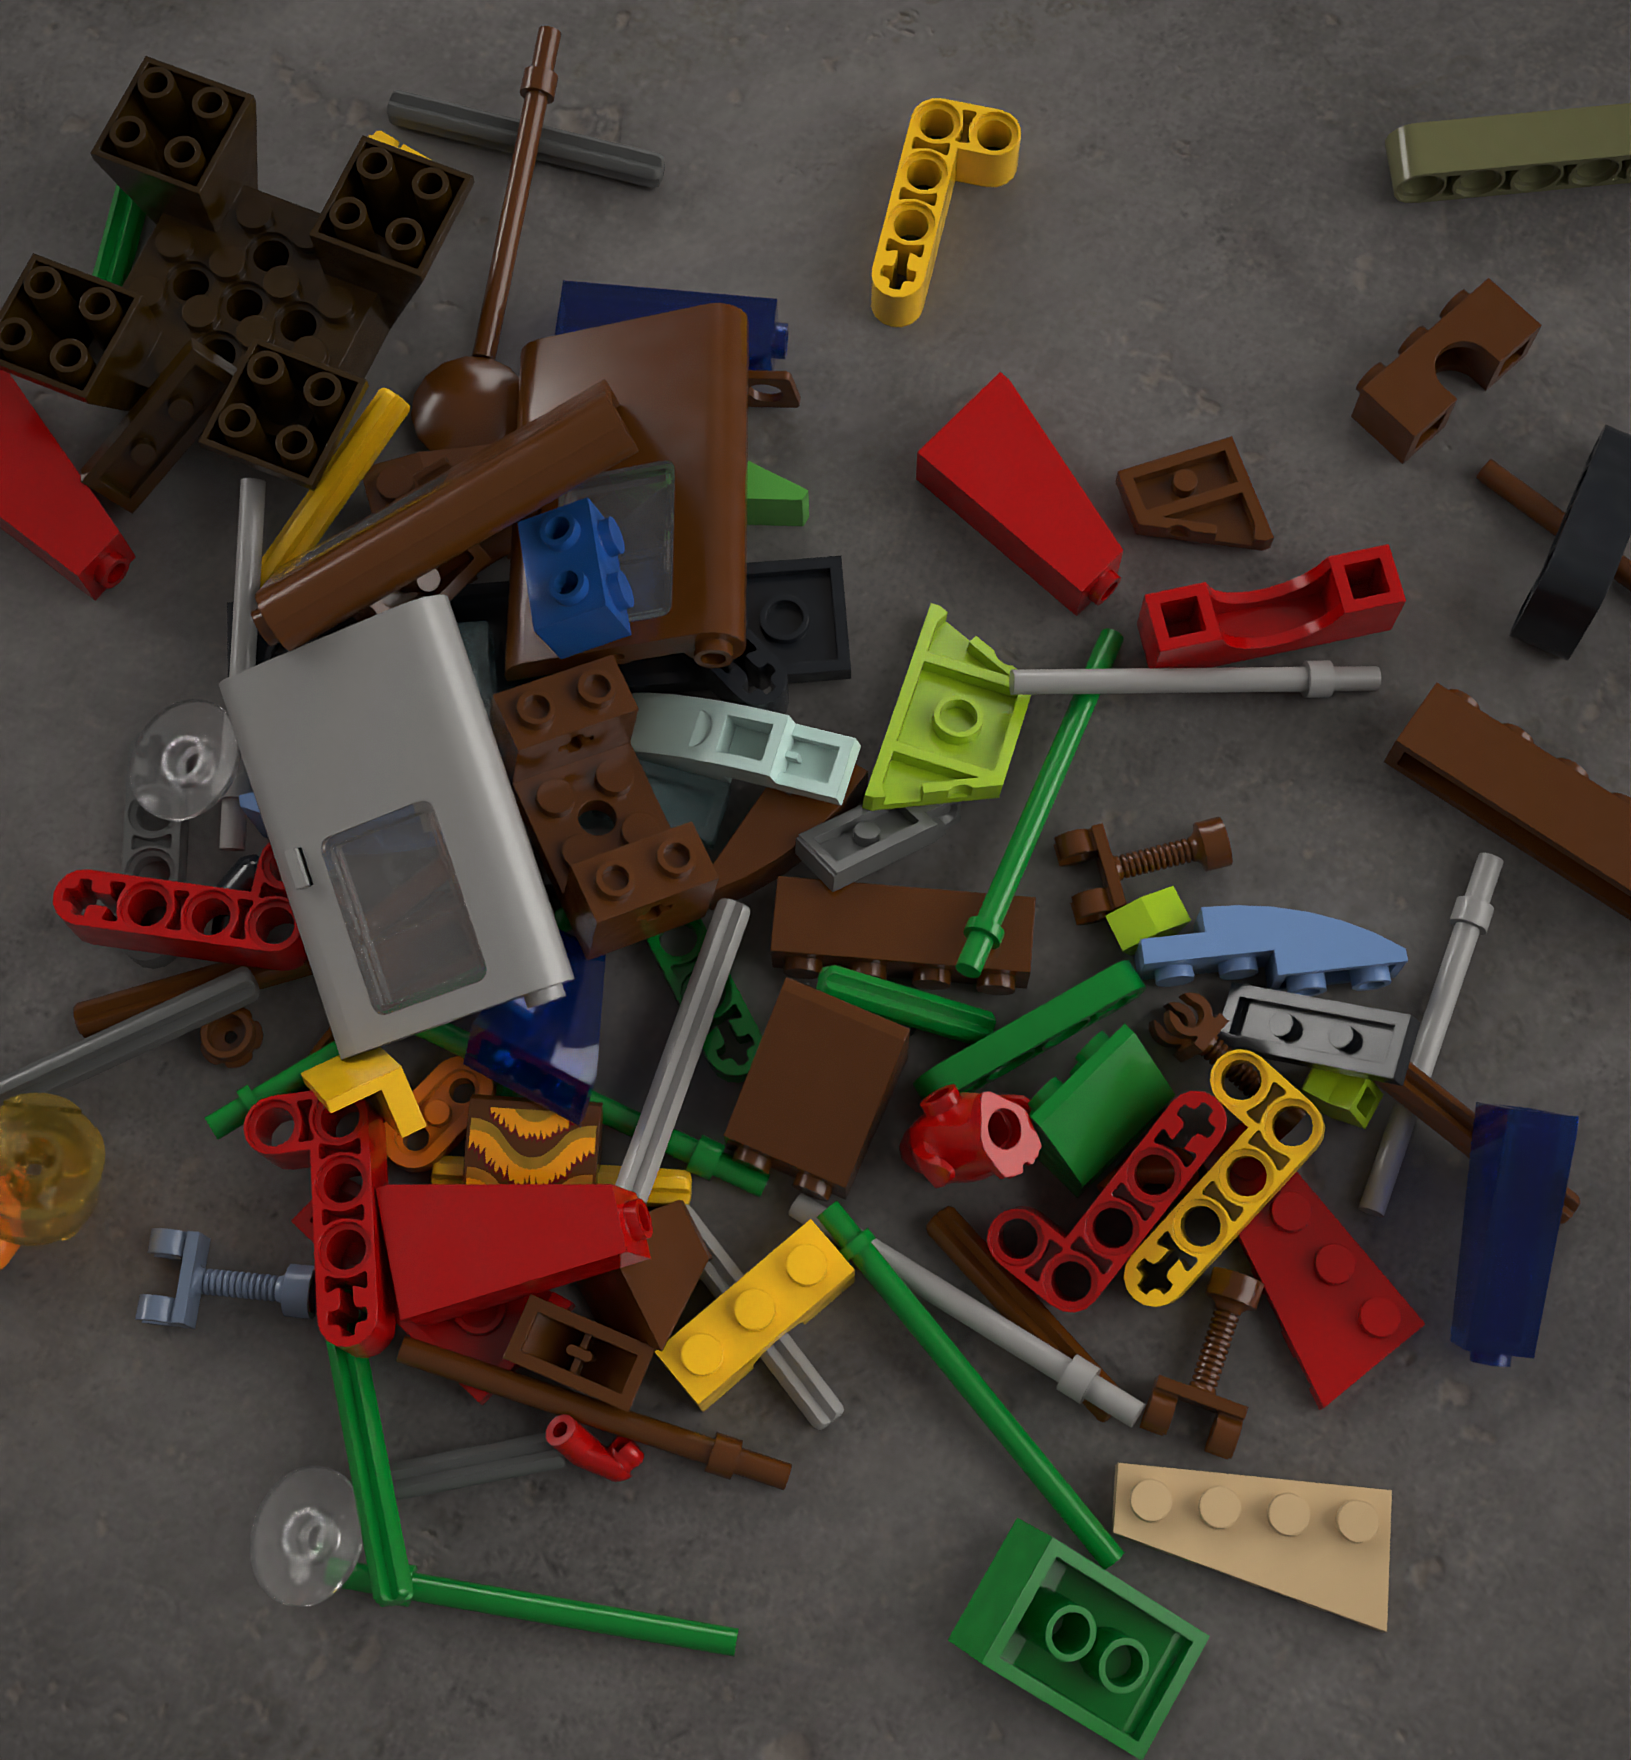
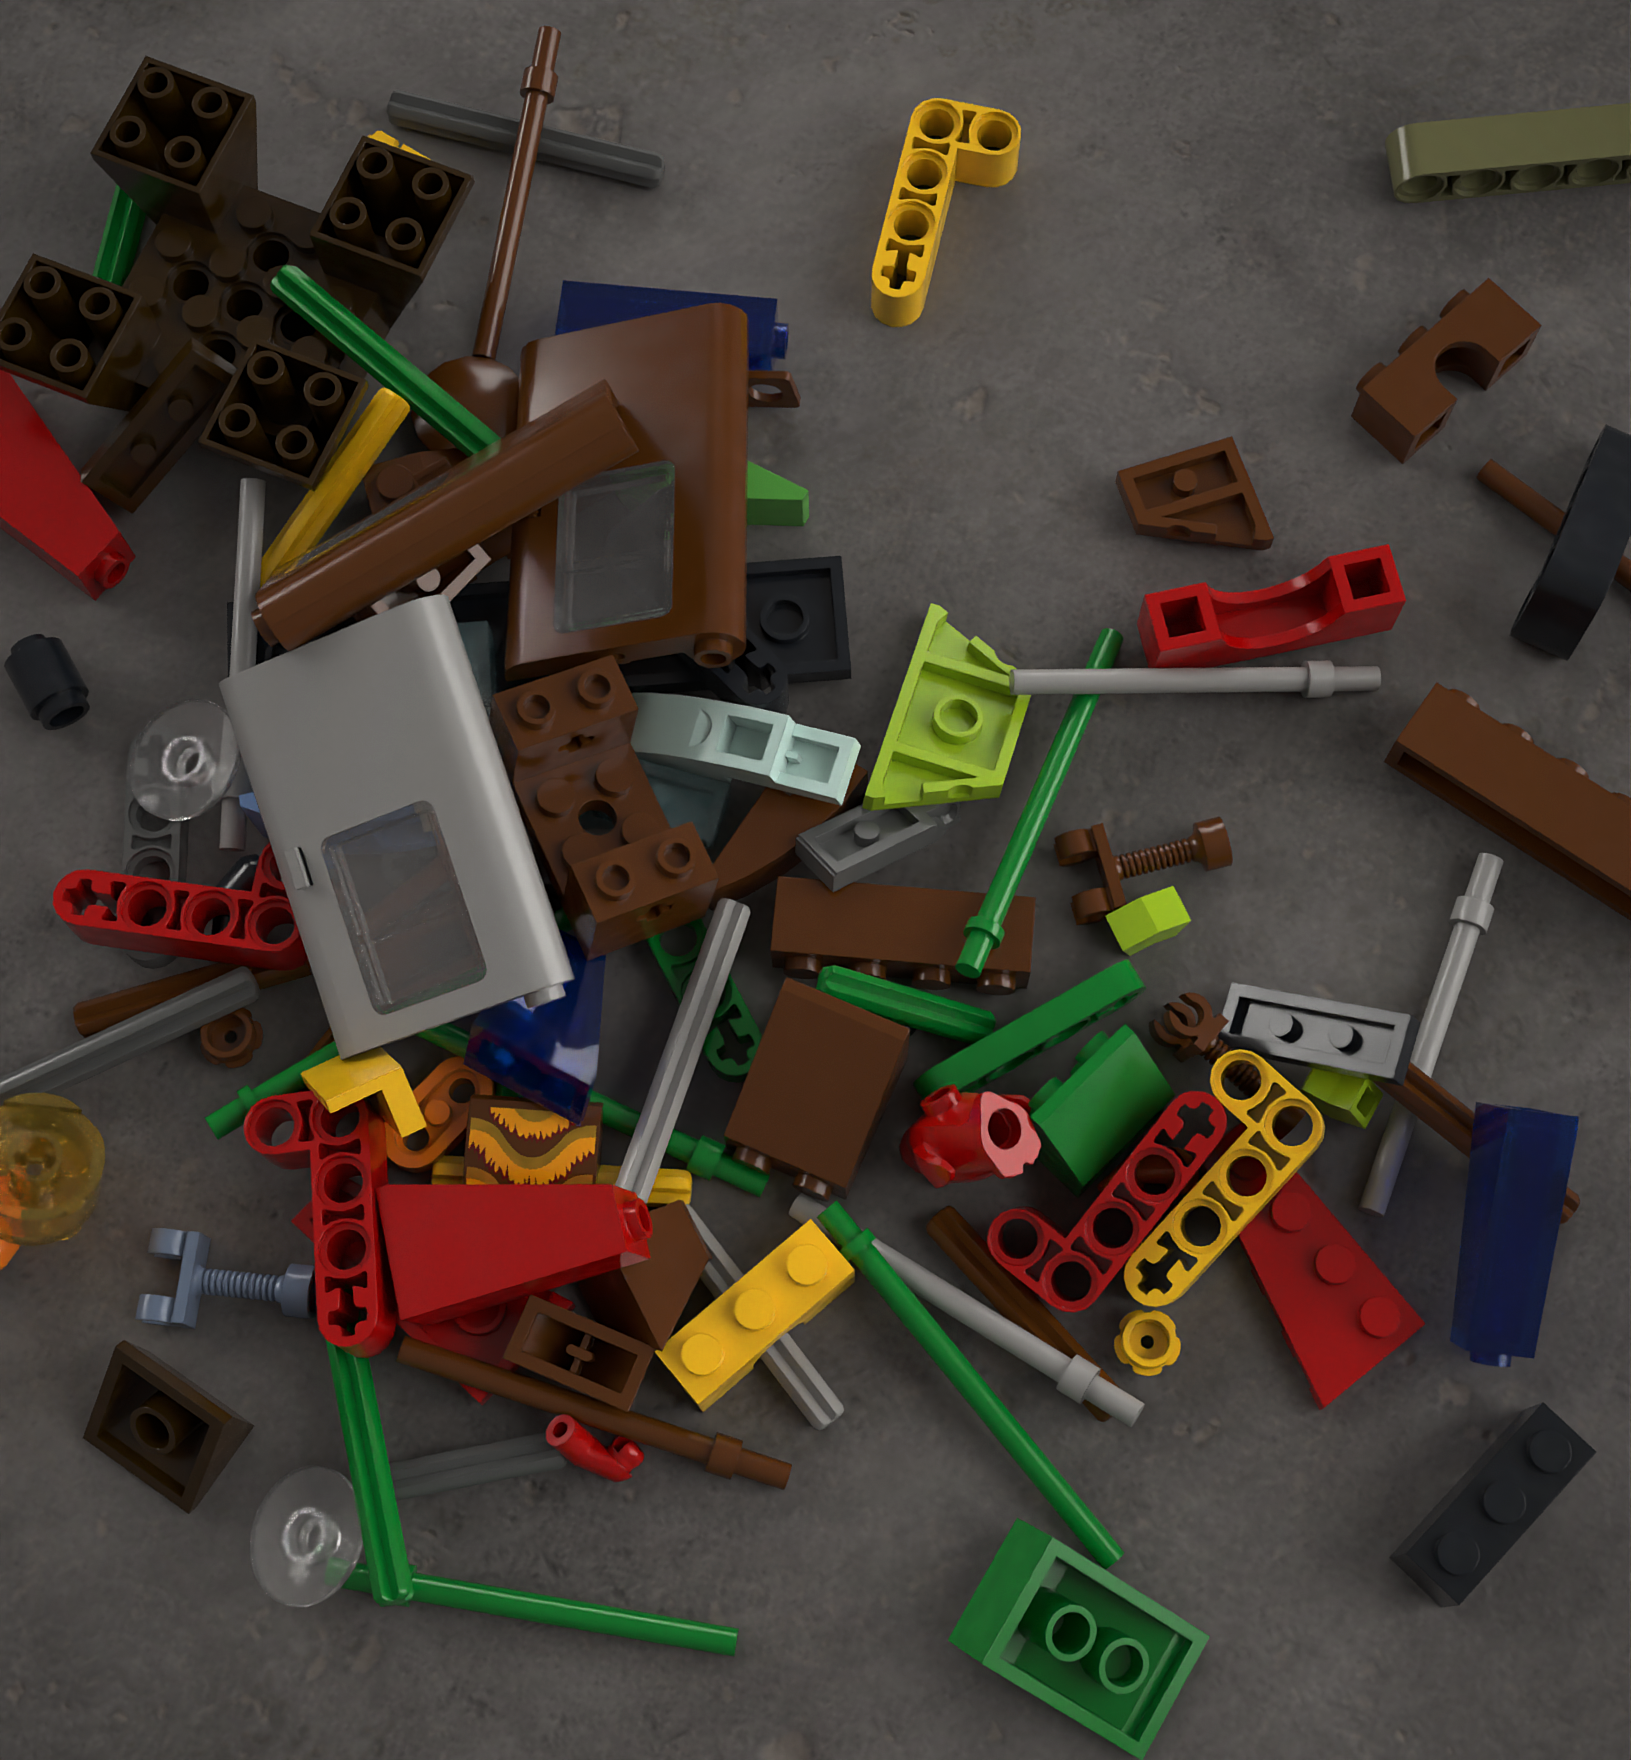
(47, 681): none -> black brick
(163, 1426): none -> dark brown slope
(381, 361): none -> green axle
(575, 578): blue brick -> none
(1021, 496): red slope -> none
(1165, 1343): none -> yellow plate
(1232, 1296): reddish brown bar -> none
(1276, 1534): tan wing -> none
(1294, 947): medium blue slope -> none
(1492, 1505): none -> black brick

